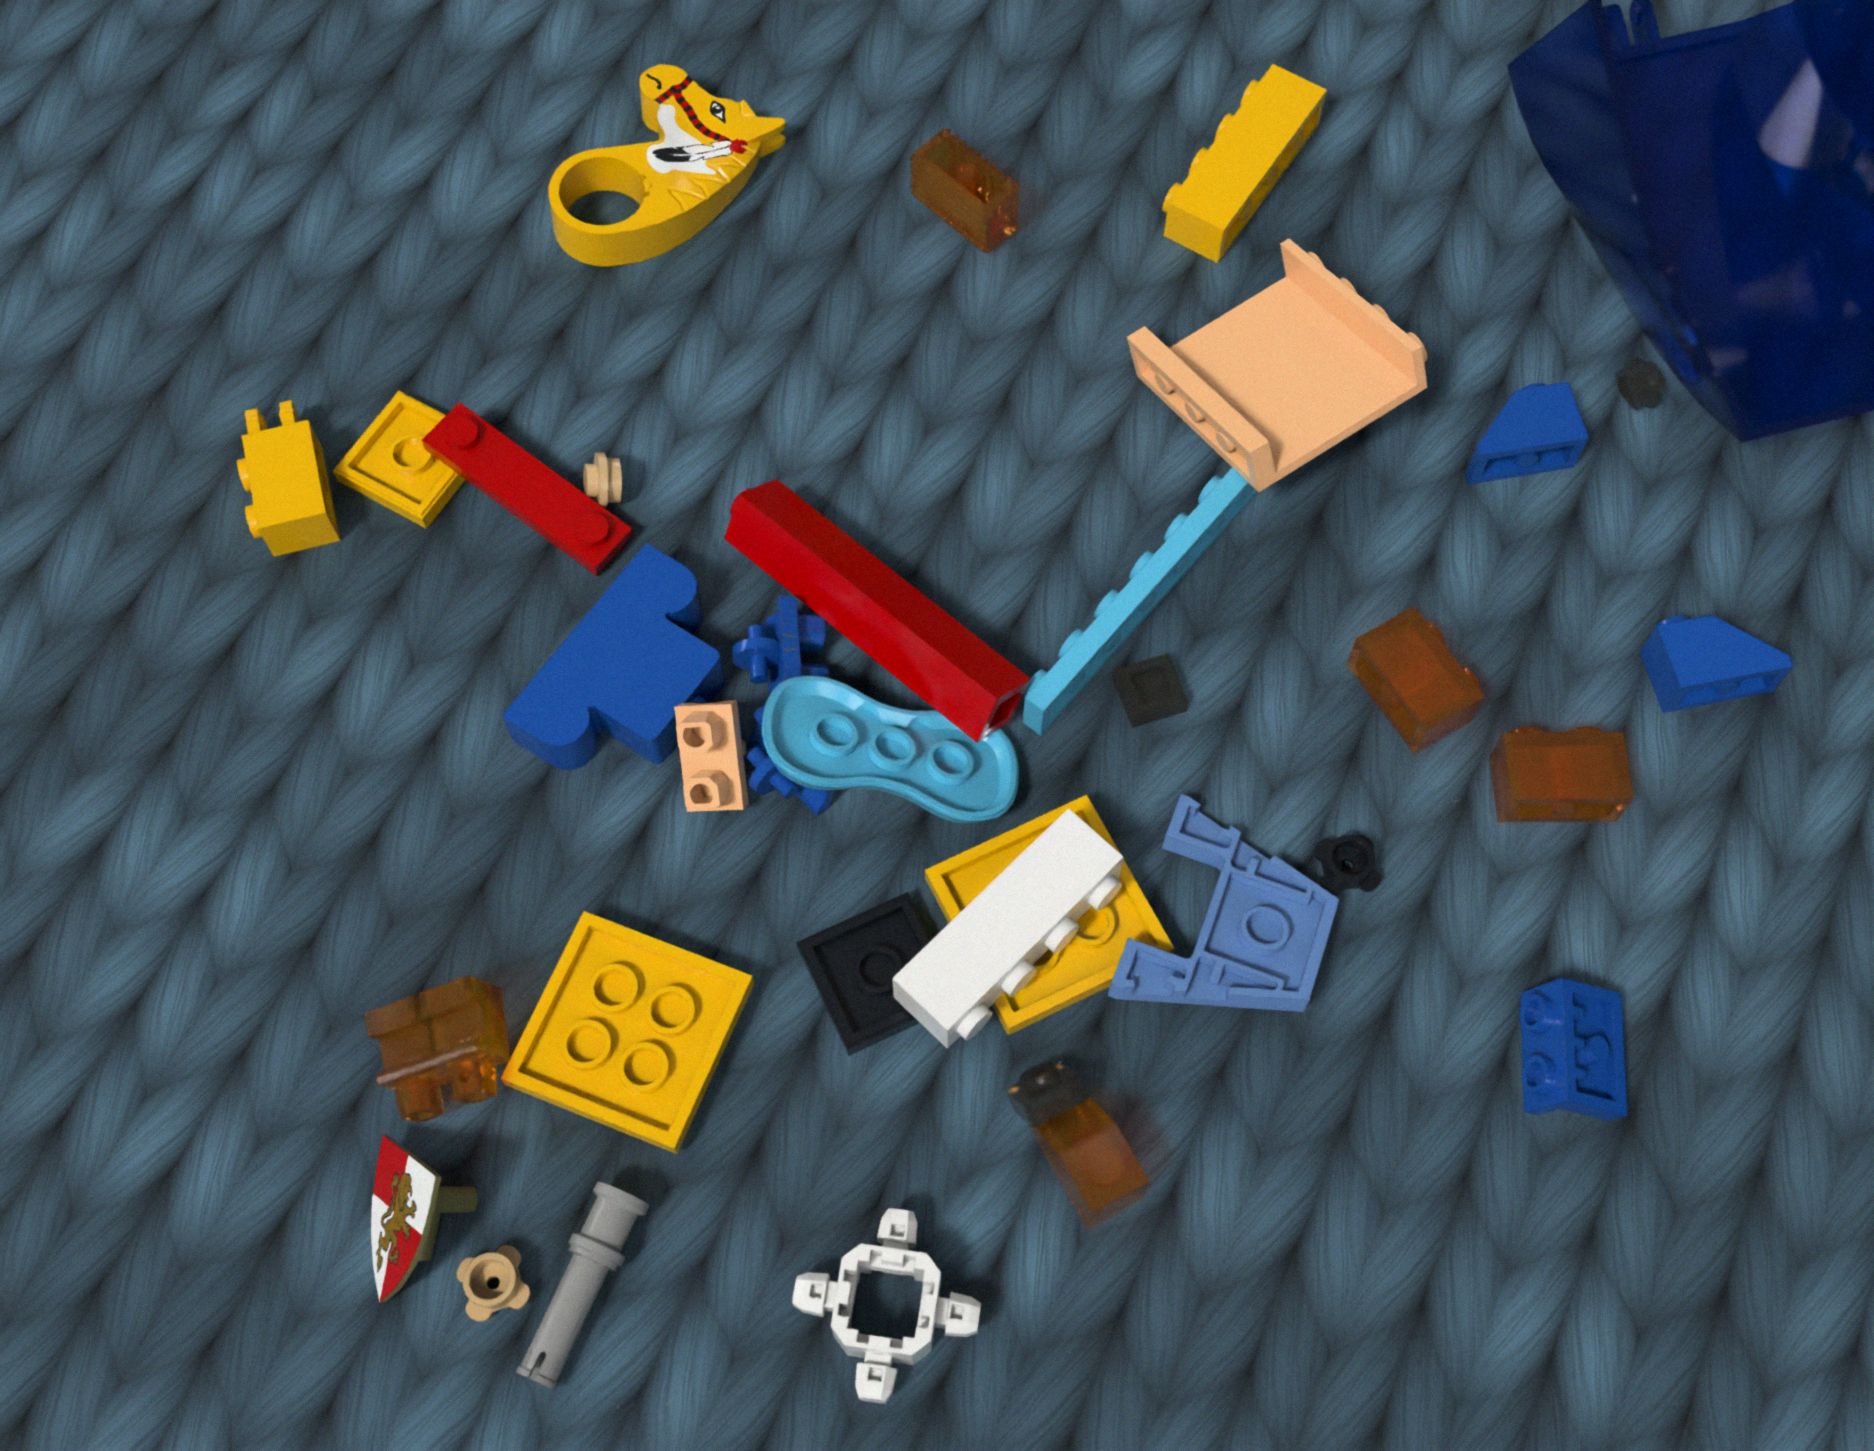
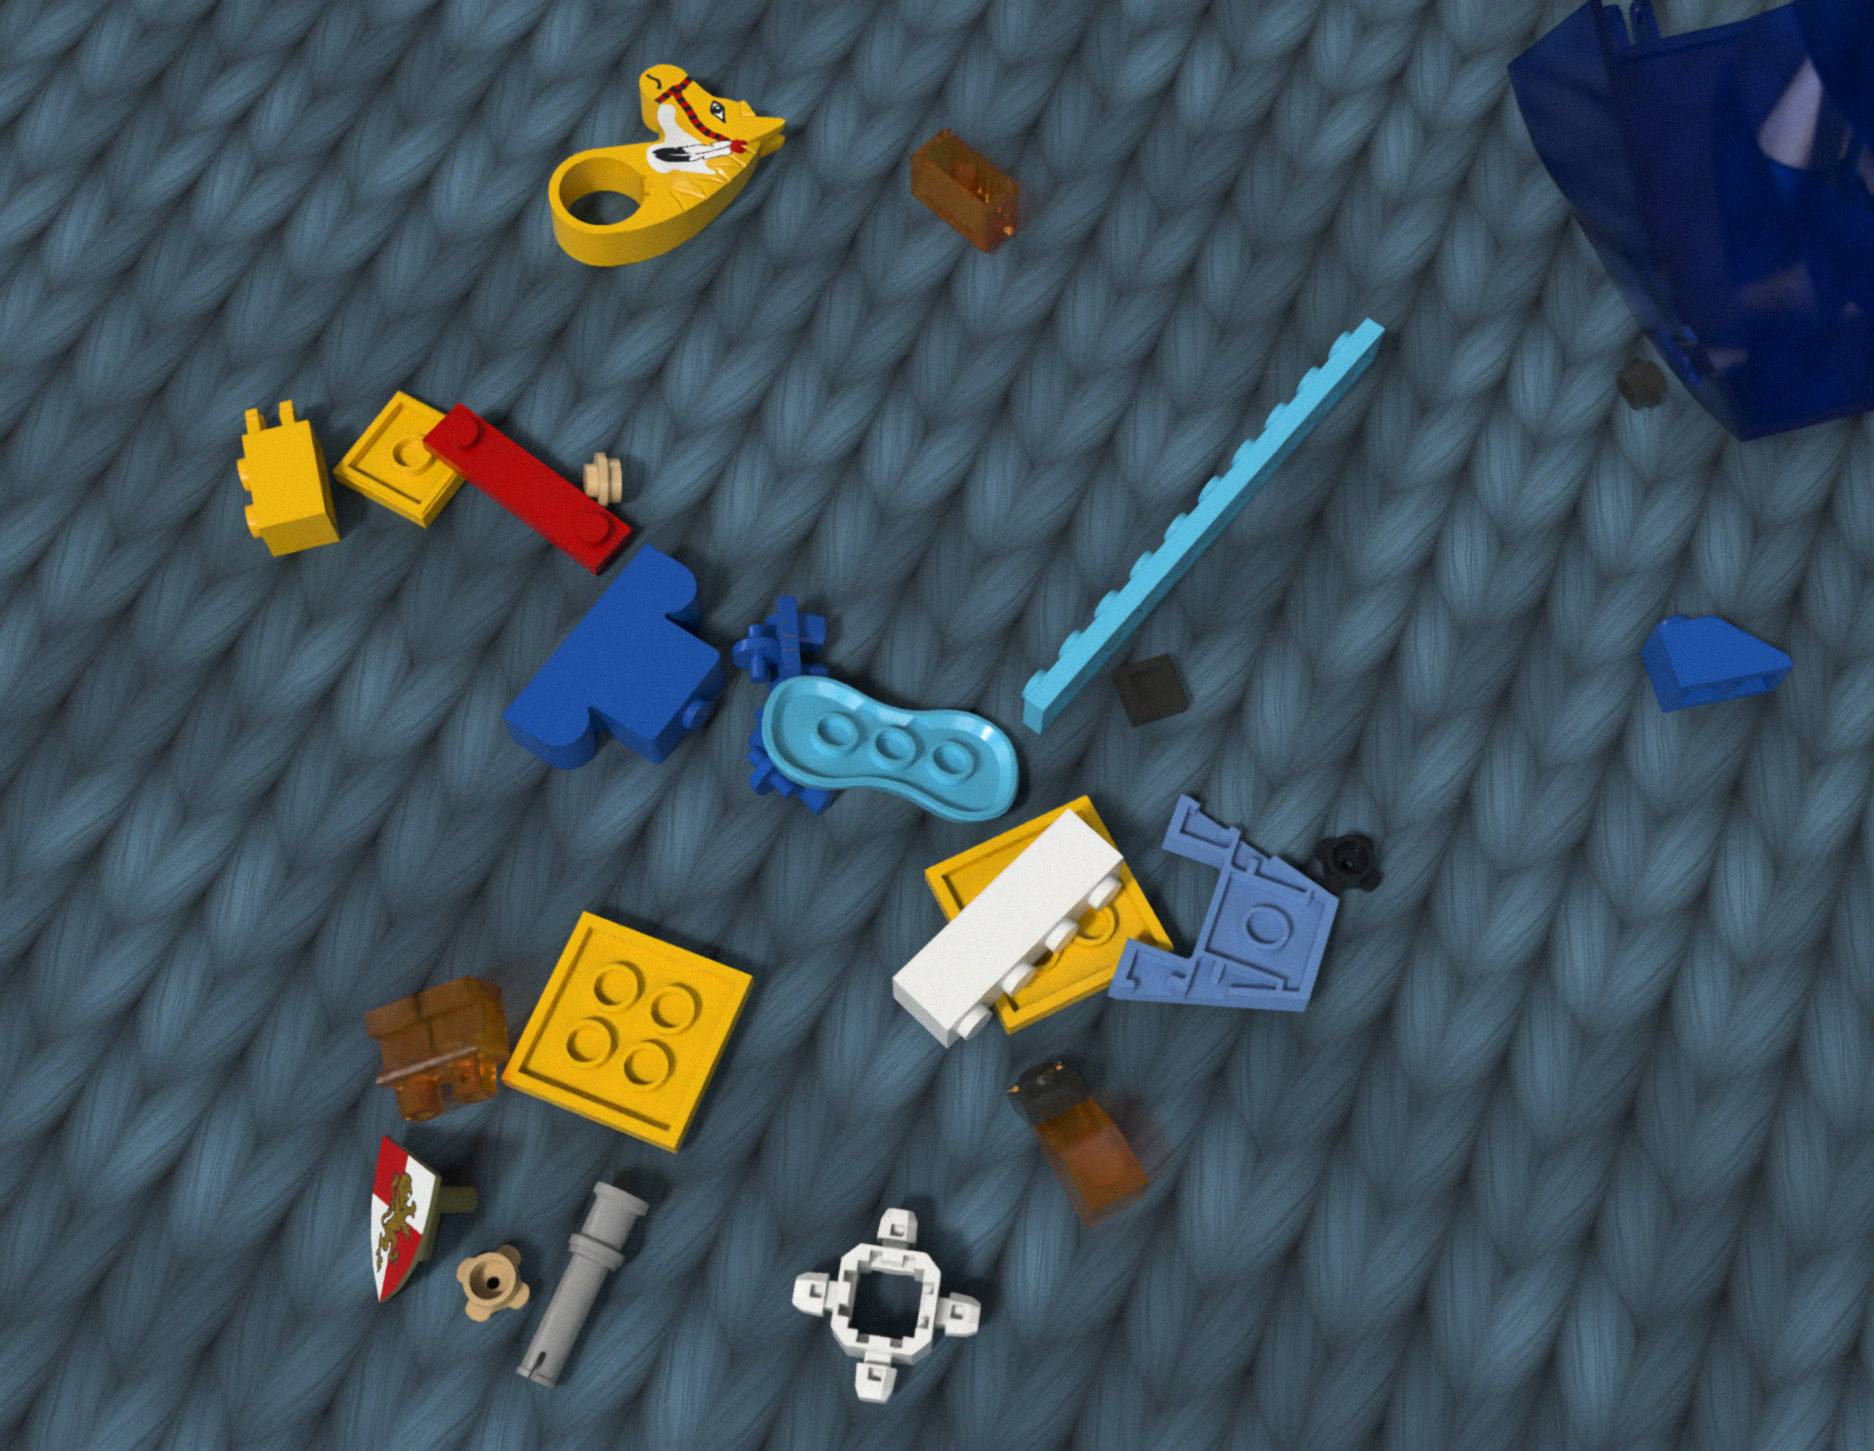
(711, 756): light nougat hips -> none
(855, 970): black tile -> none
(876, 609): red brick -> none
(1243, 162): yellow brick -> none
(1285, 371): light nougat panel -> none
(1415, 679): clear orange brick -> none
(1531, 435): blue slope -> none
(1560, 775): clear orange brick -> none
(1573, 1050): blue bracket -> none

